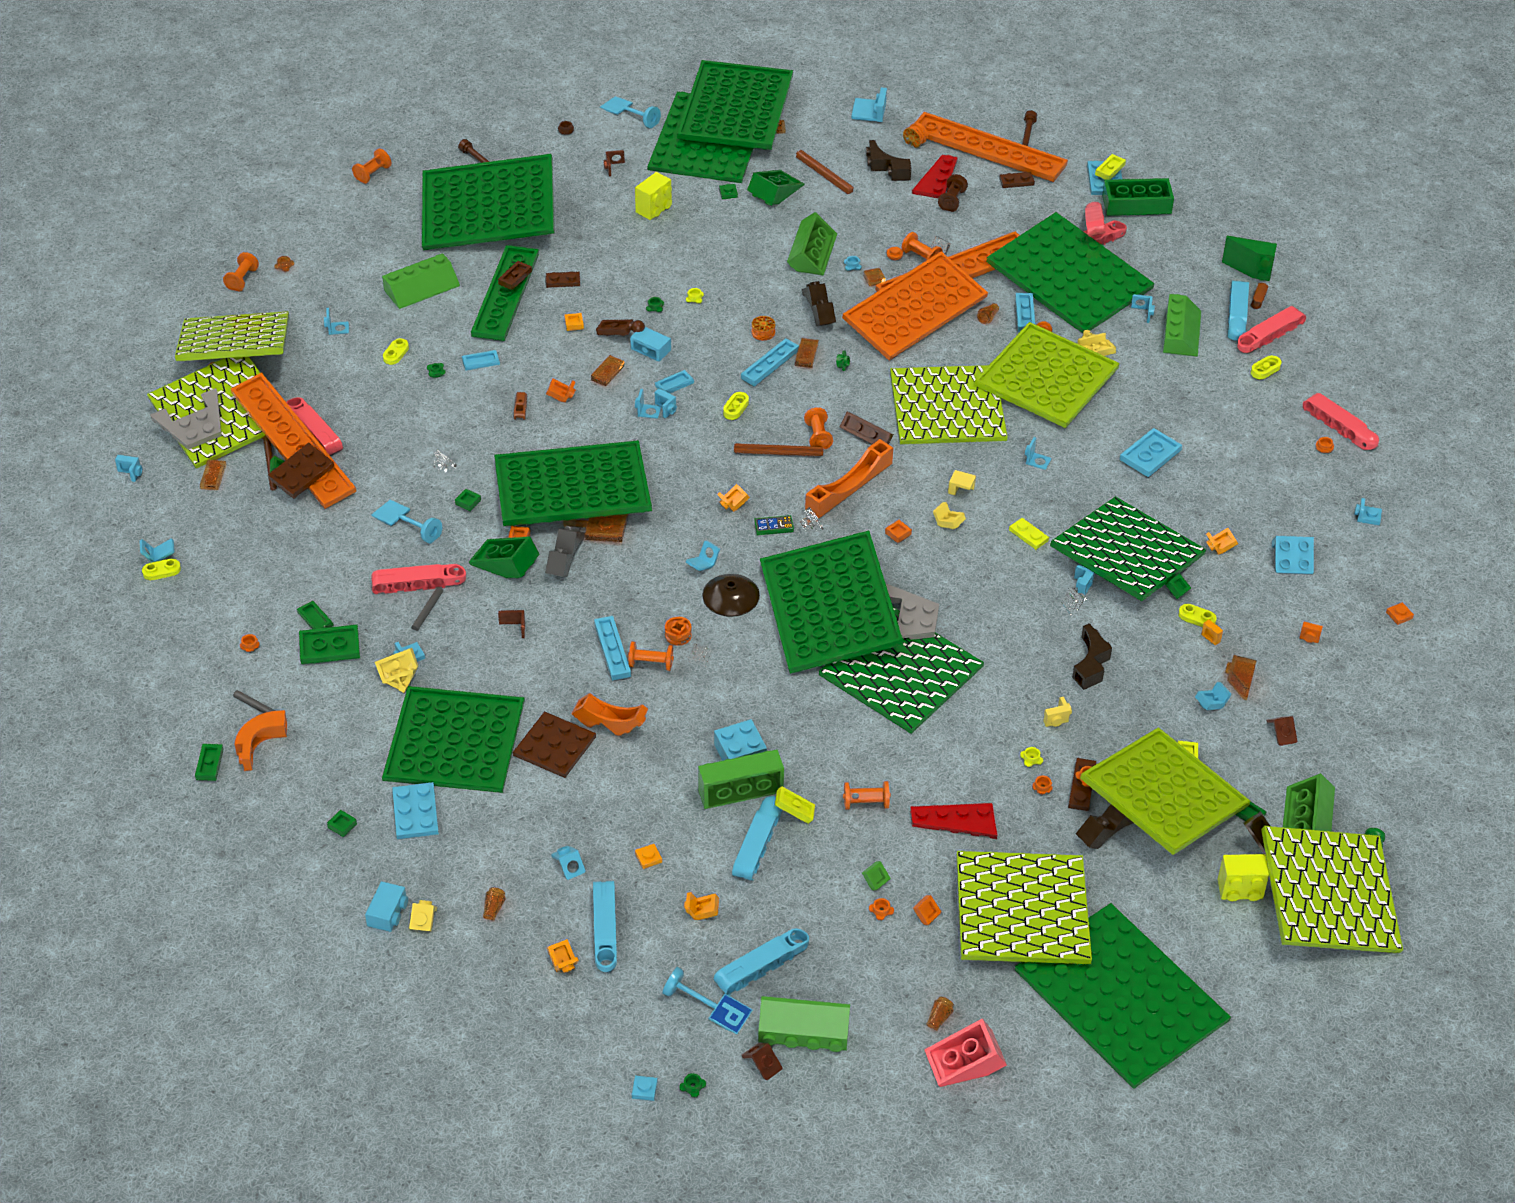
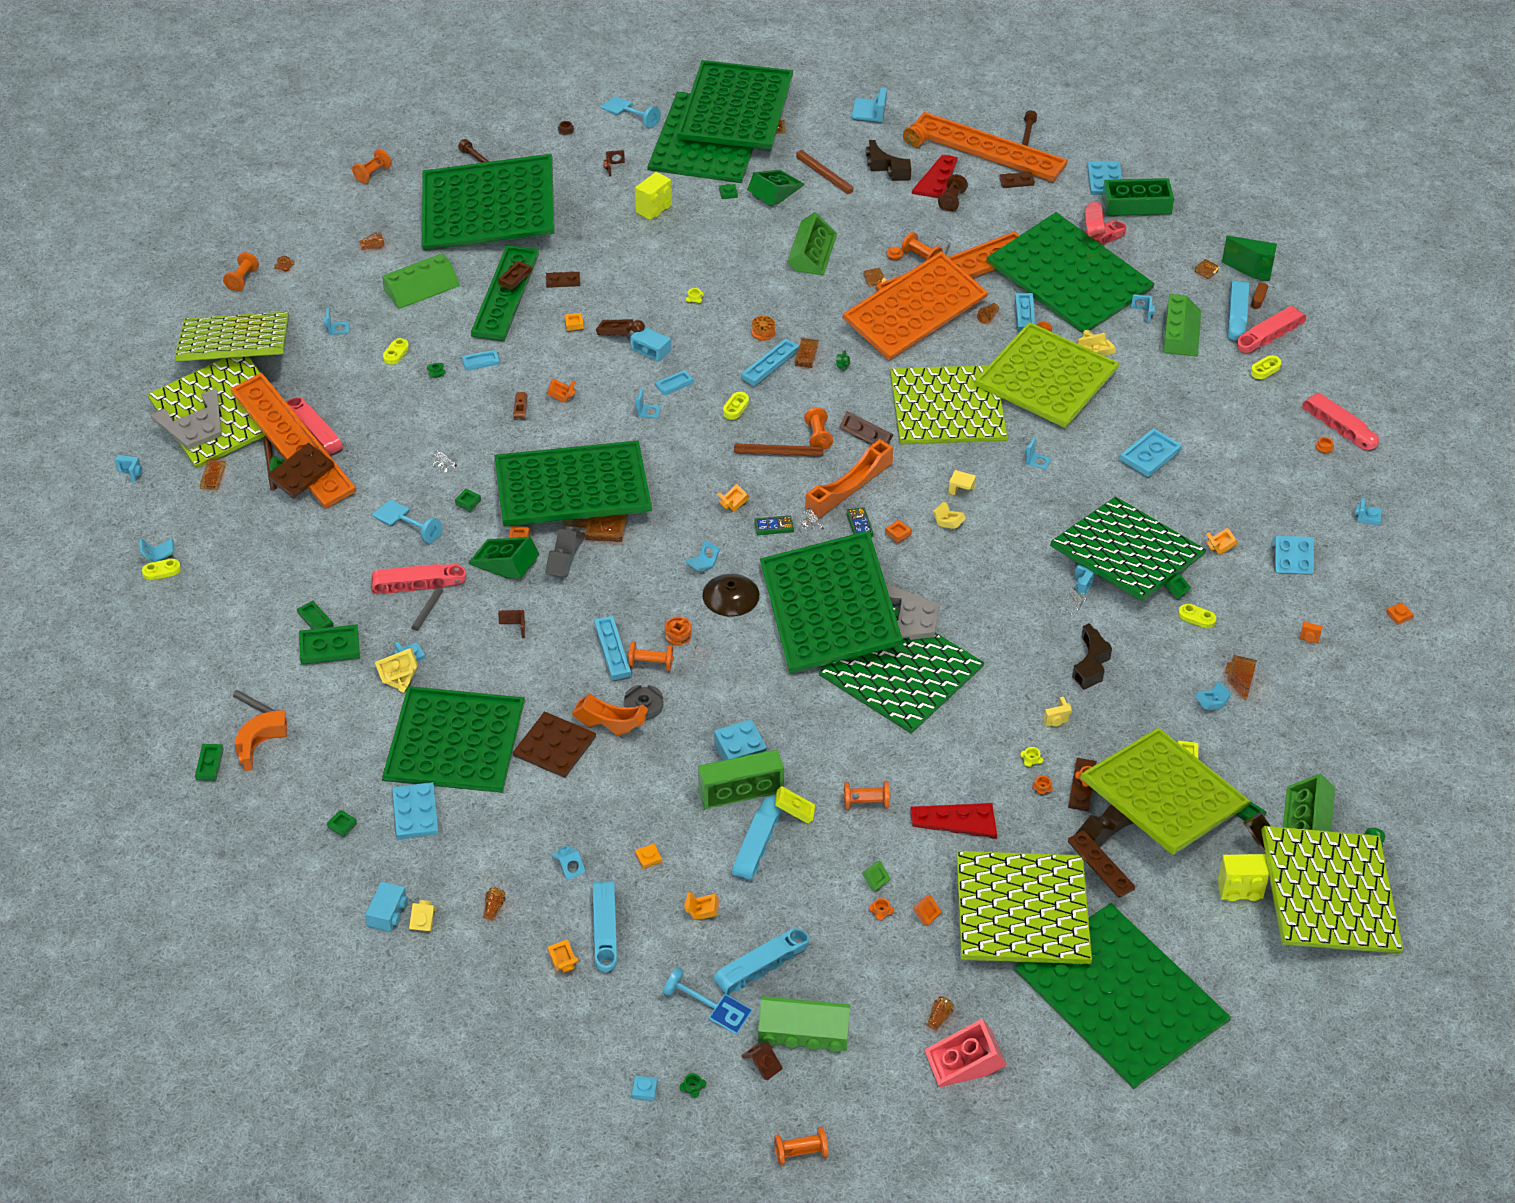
(249, 643): orange plate -> none
(373, 241): none -> clear orange cone
(607, 370): clear orange plate -> none
(650, 694): none -> dark grey plate
(655, 304): green plate -> none
(666, 401): medium azure bracket -> none
(801, 1145): none -> orange hose
(818, 299): dark brown arch -> none
(852, 263): medium azure plate -> none
(859, 520): none -> tile
(1029, 533): neon yellow plate -> none
(1101, 864): none -> reddish brown bracket
(1110, 167): neon yellow plate -> none
(1206, 269): none -> clear orange plate
(1212, 632): light orange plate -> none
(1284, 730): copper bracket -> none

